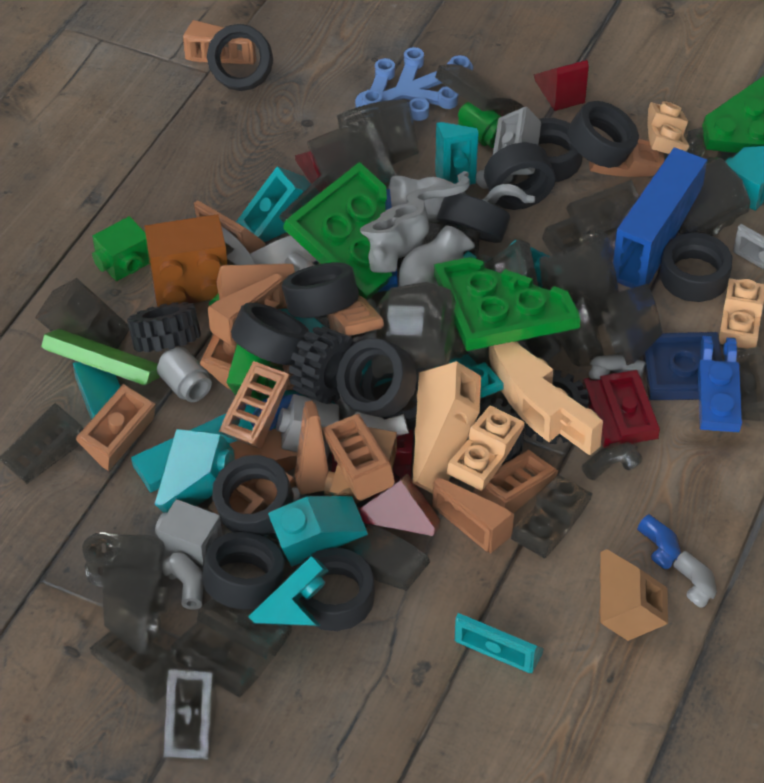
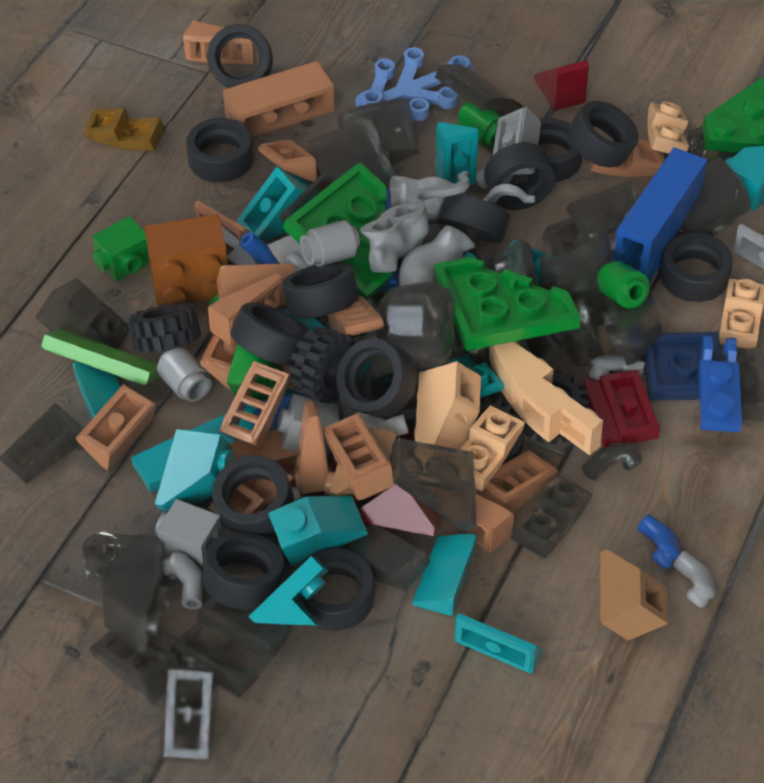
(118, 130): none -> pearl gold slope
(220, 167): none -> black tyre
(257, 249): none -> blue arm
(280, 99): none -> nougat brick
(291, 158): none -> nougat slope
(329, 243): none -> light grey brick
(437, 478): none -> clear smoke wing
(446, 573): none -> teal slope
(623, 284): none -> green brick

